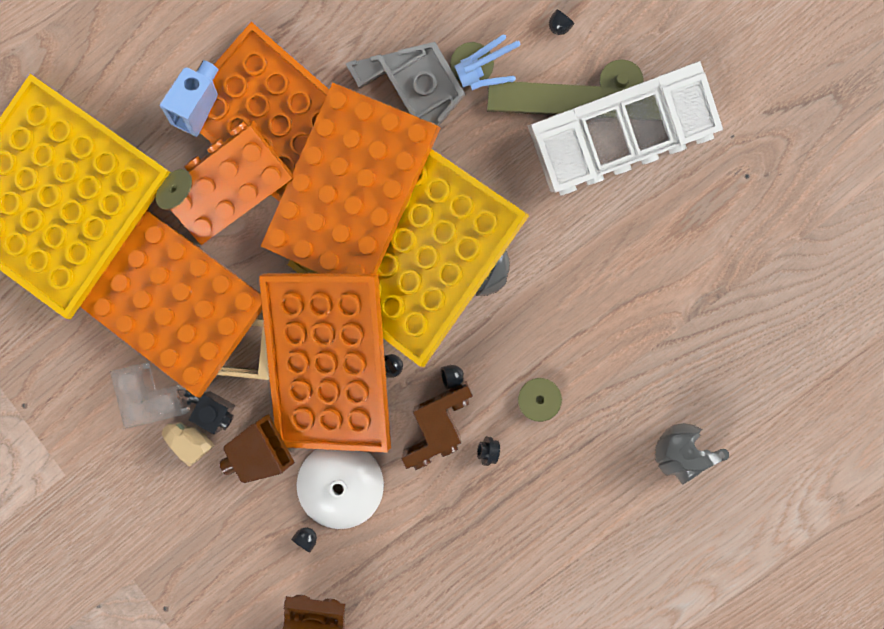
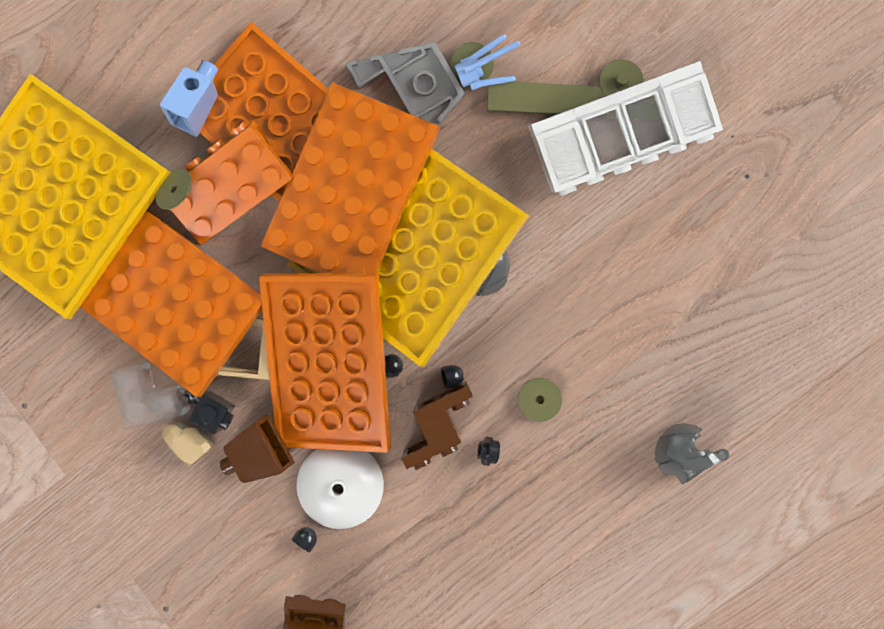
(560, 23): black hinge -> none

